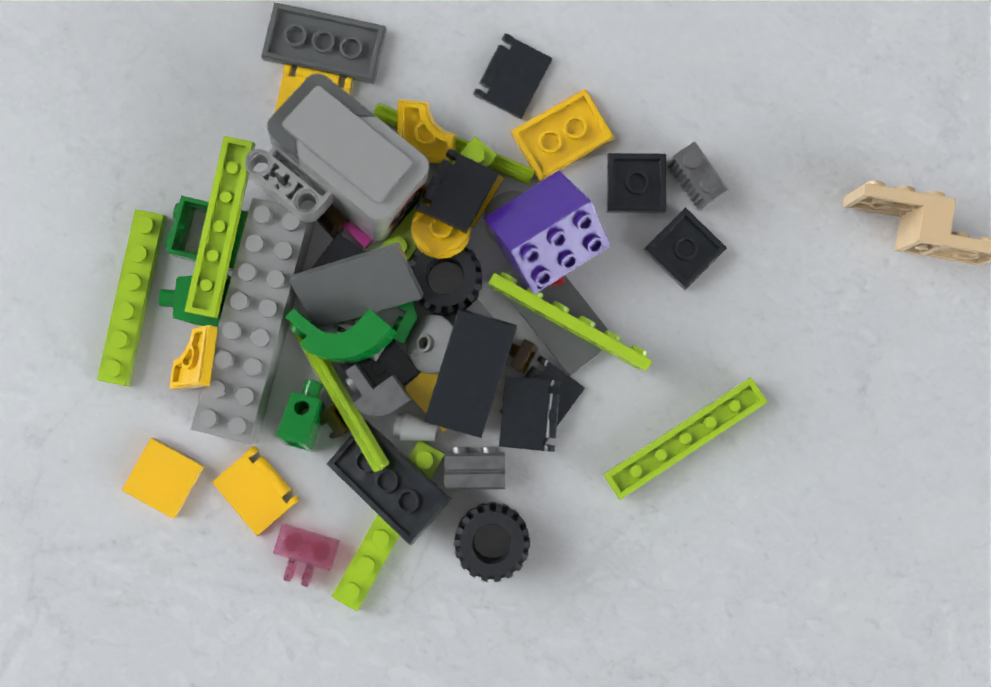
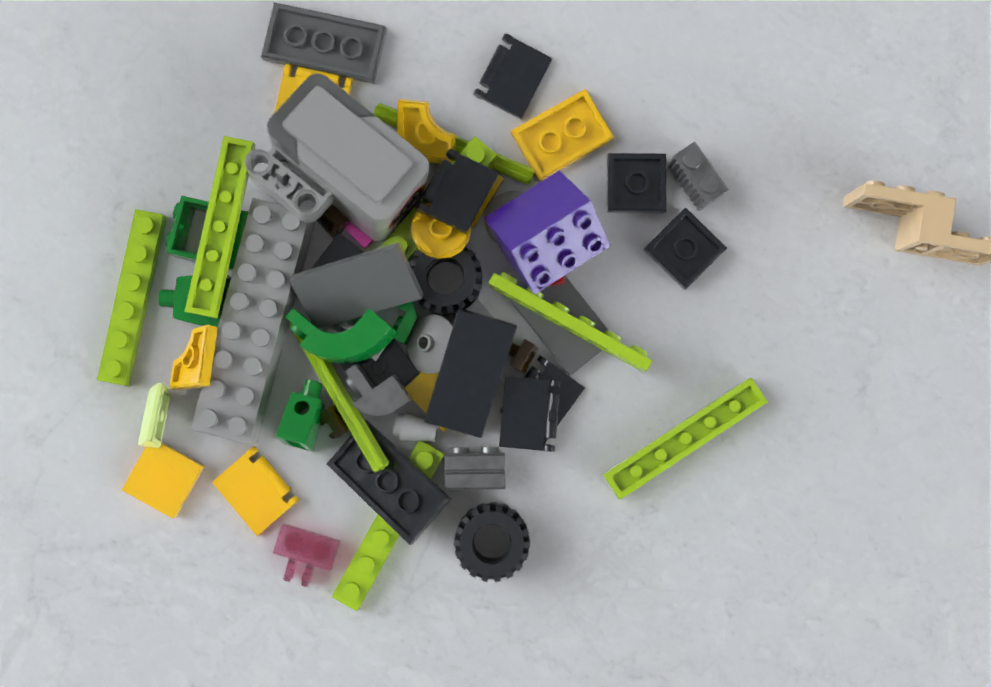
(155, 416): none -> yellowish green slope

